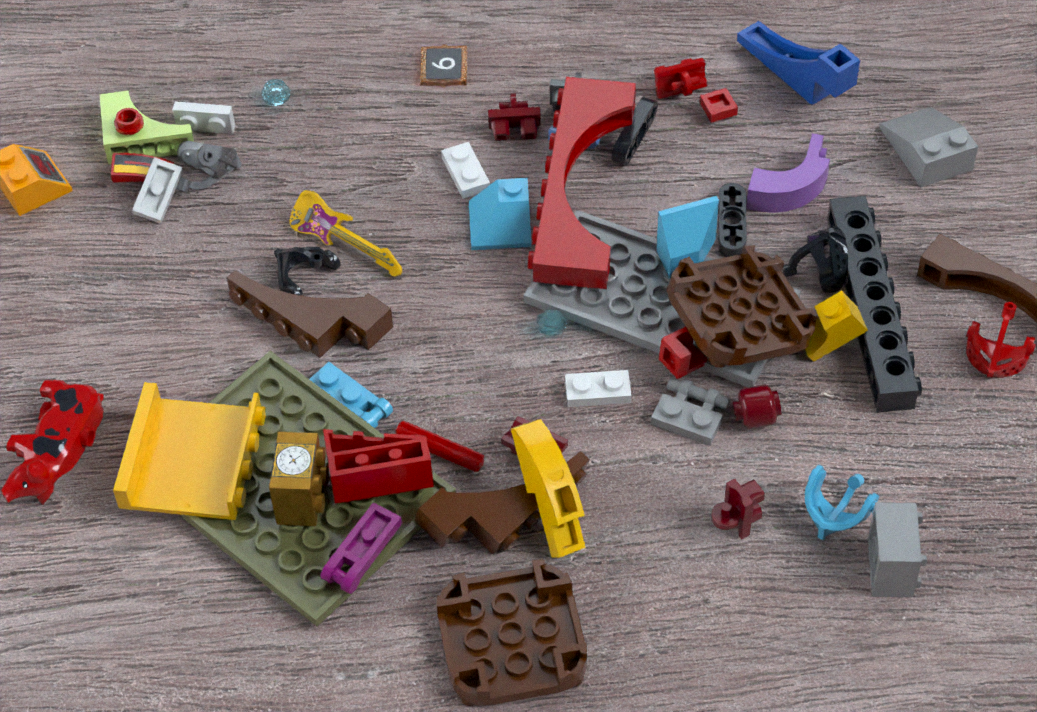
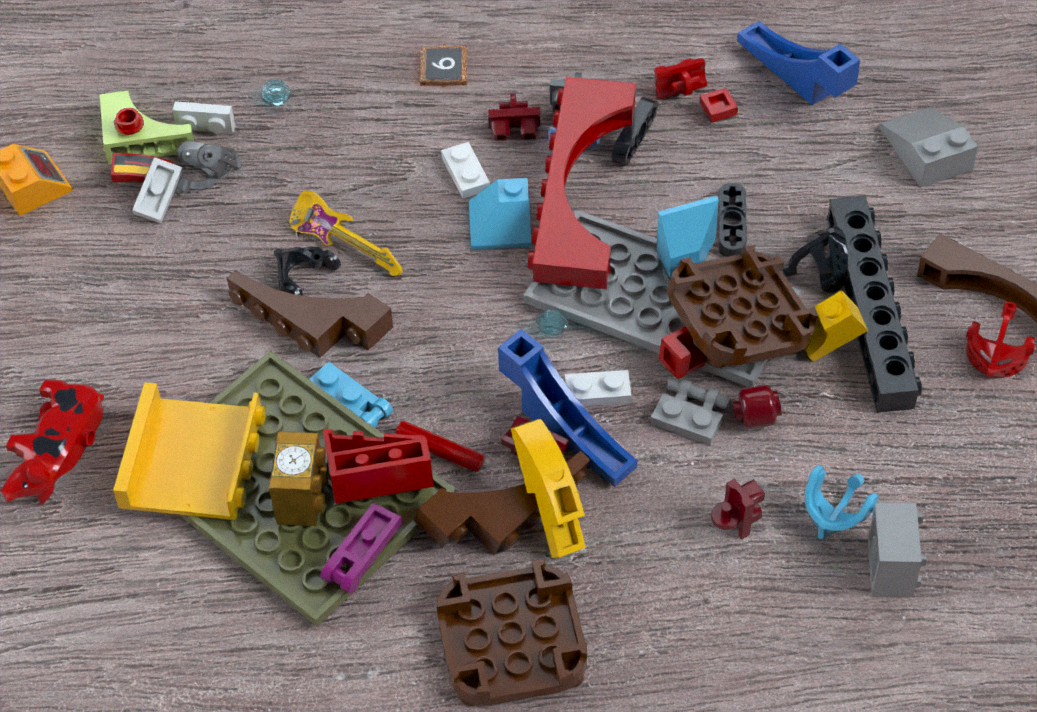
(550, 399): none -> blue arch
(793, 188): medium lavender arch -> none

